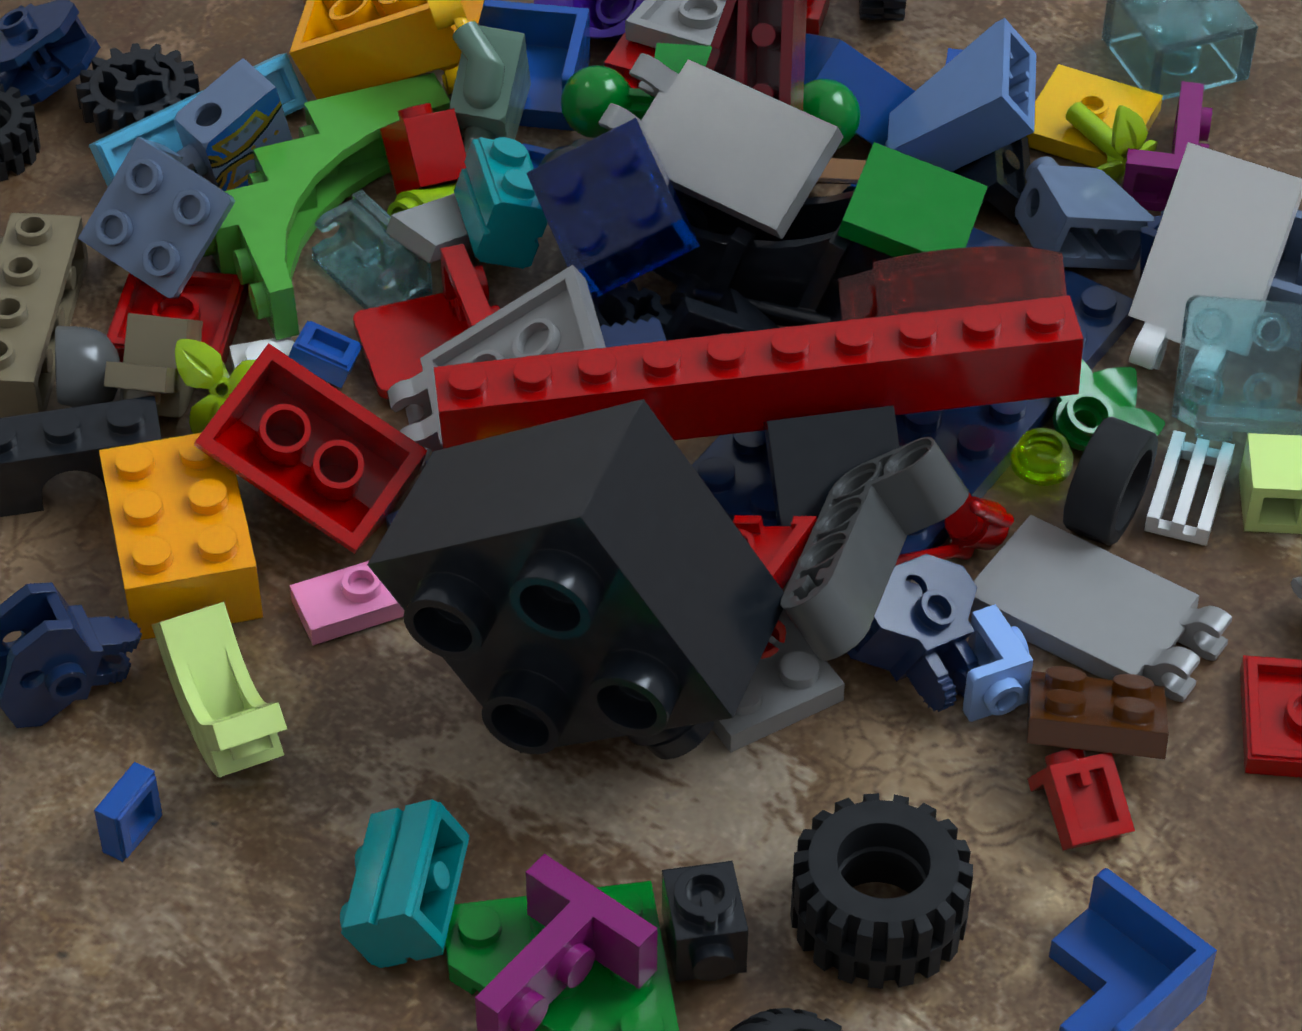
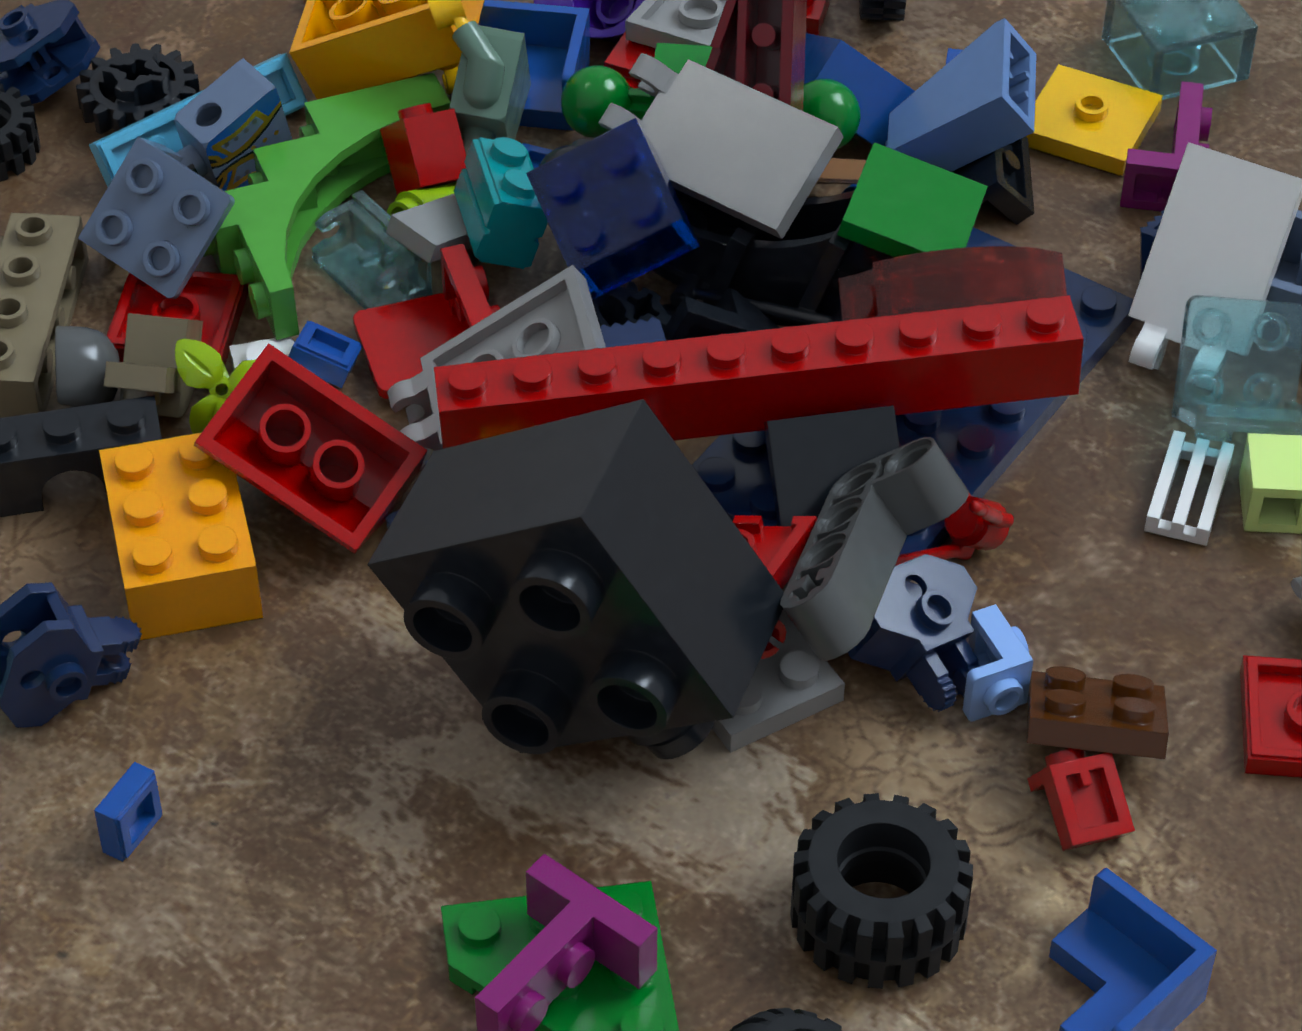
(216, 691): yellowish green arch -> none
(343, 603): bright pink plate -> none
(405, 884): teal brick -> none
(704, 921): black brick -> none
(1042, 457): clear neon green plate -> none
(1081, 216): sand blue torso -> none
(1100, 609): light grey tile -> none
(1101, 396): green plate -> none
(1110, 480): black tyre -> none
(1127, 132): lime plant -> none

